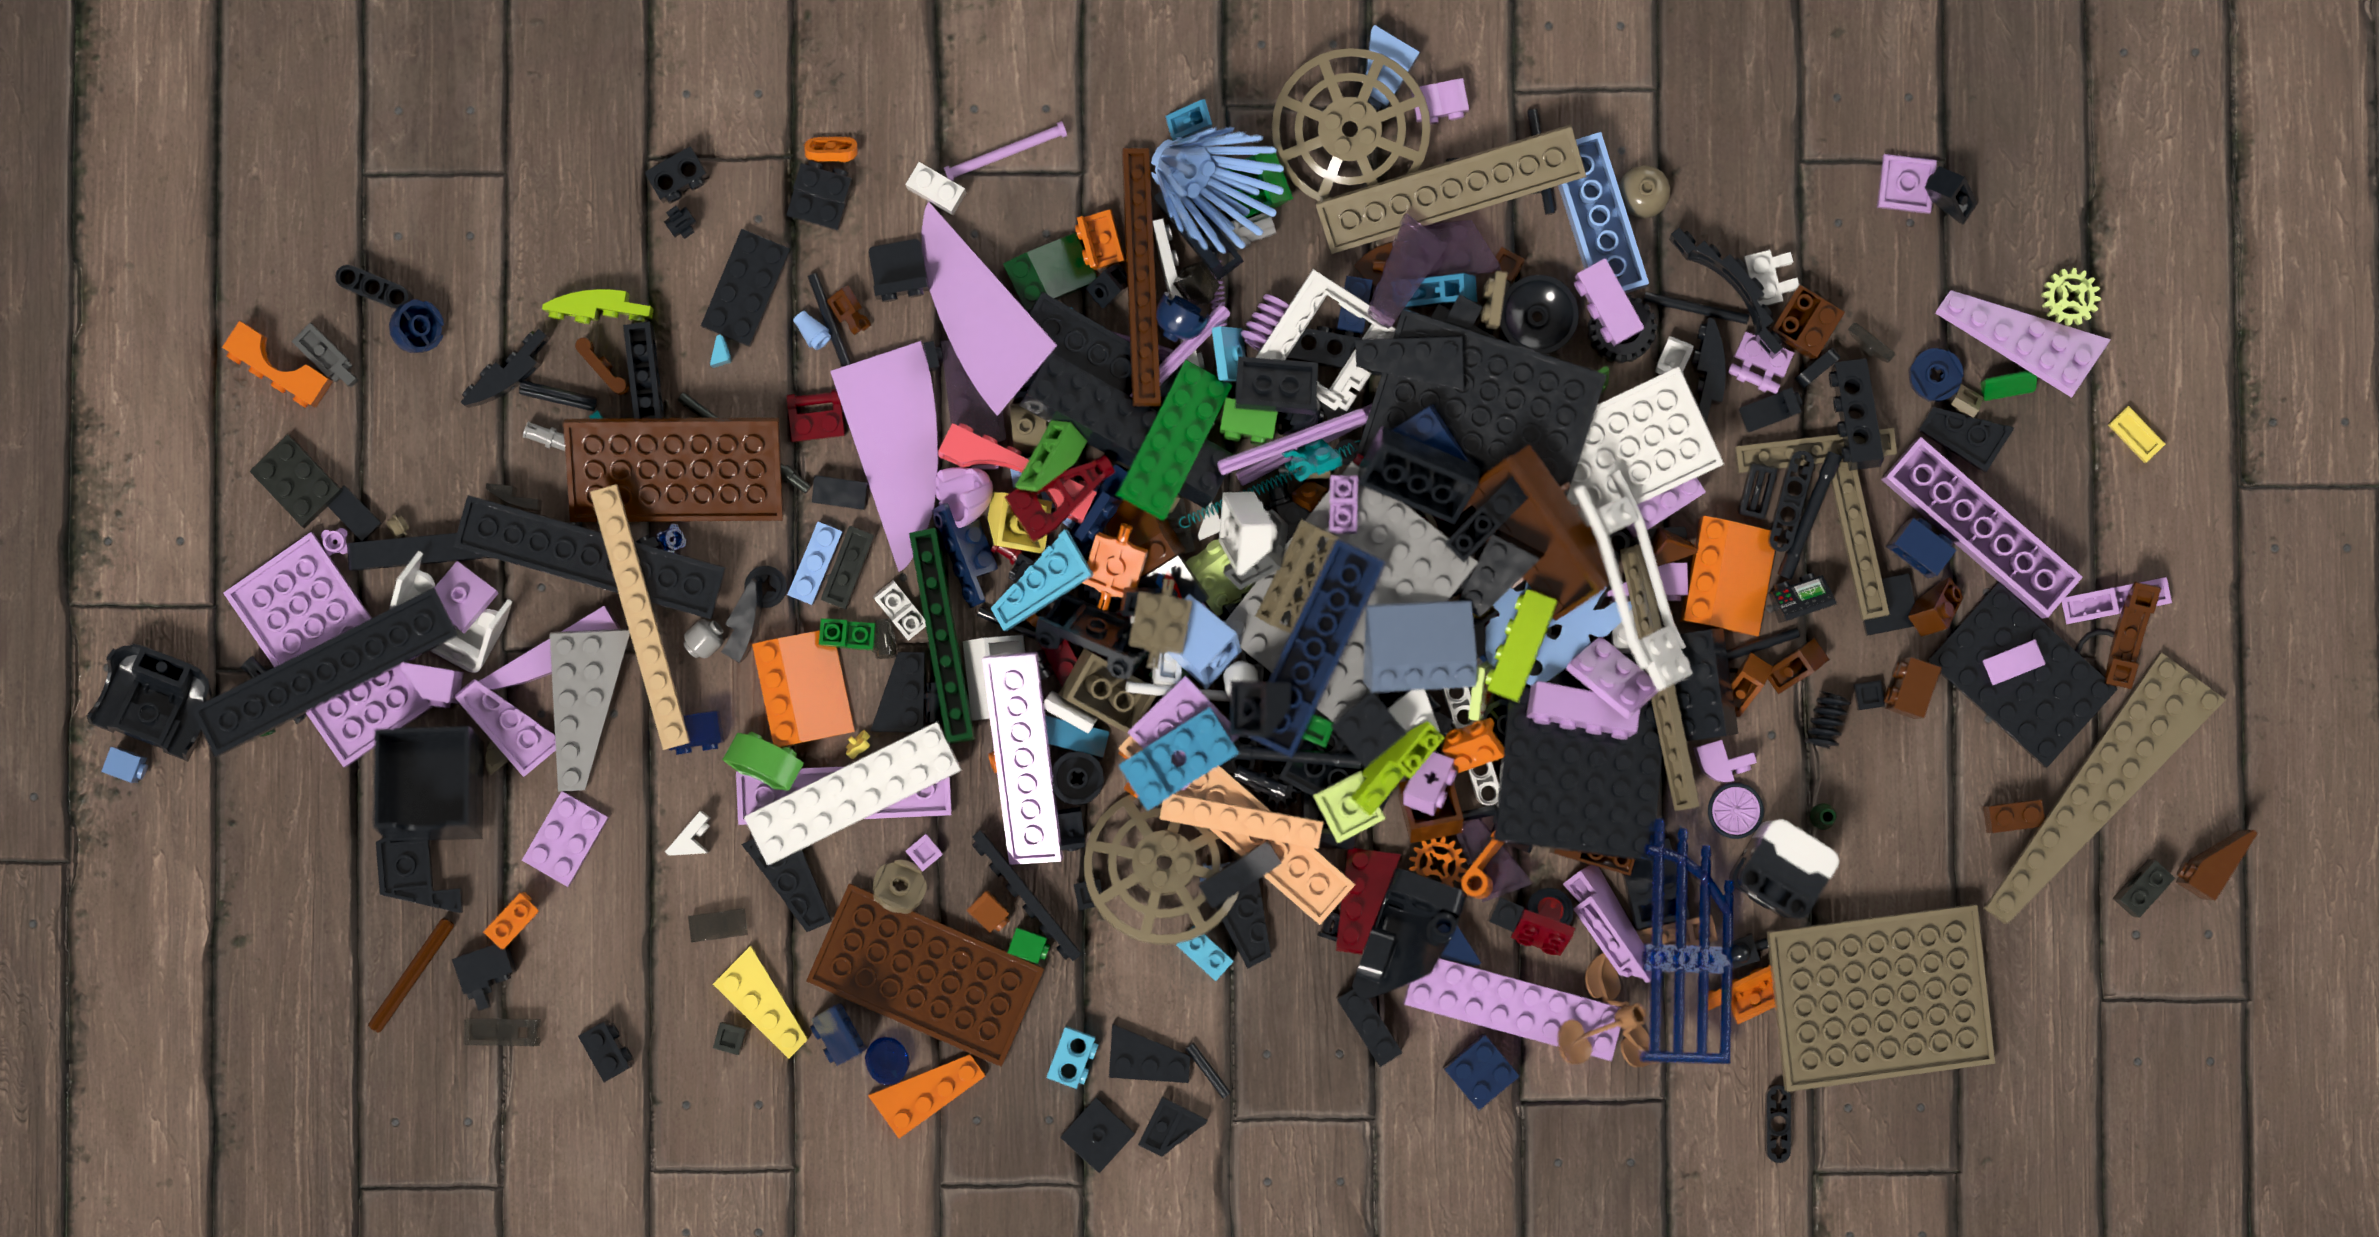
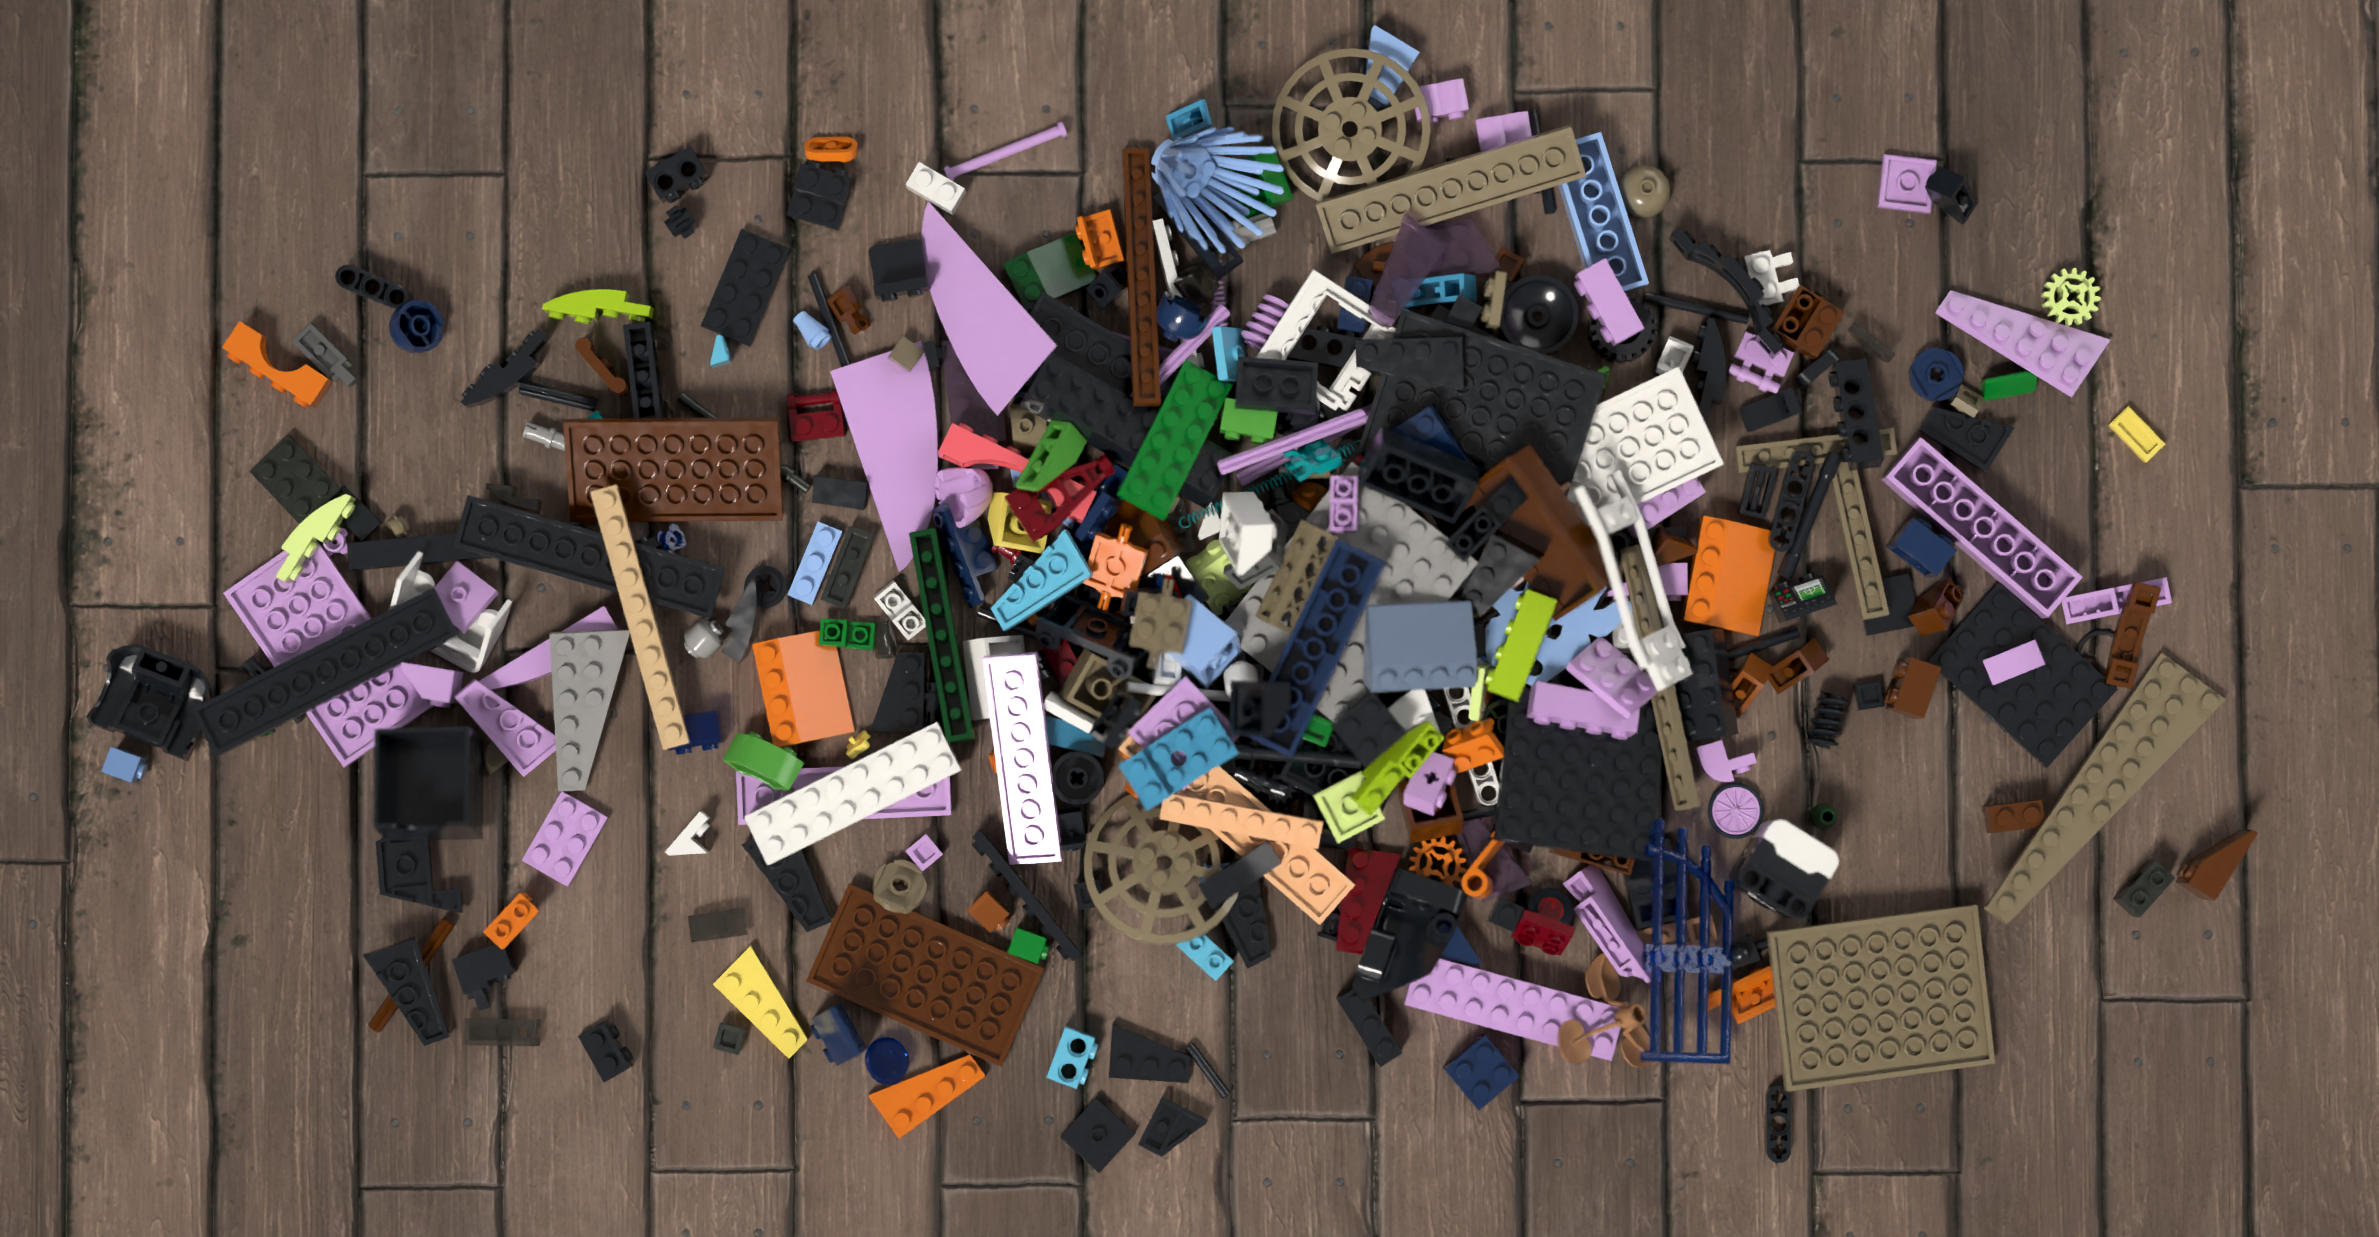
(319, 525): none -> yellowish green slope
(408, 984): none -> black wing
(905, 354): none -> dark tan slope
(1115, 719): none -> black plate
(1502, 129): none -> lavender brick

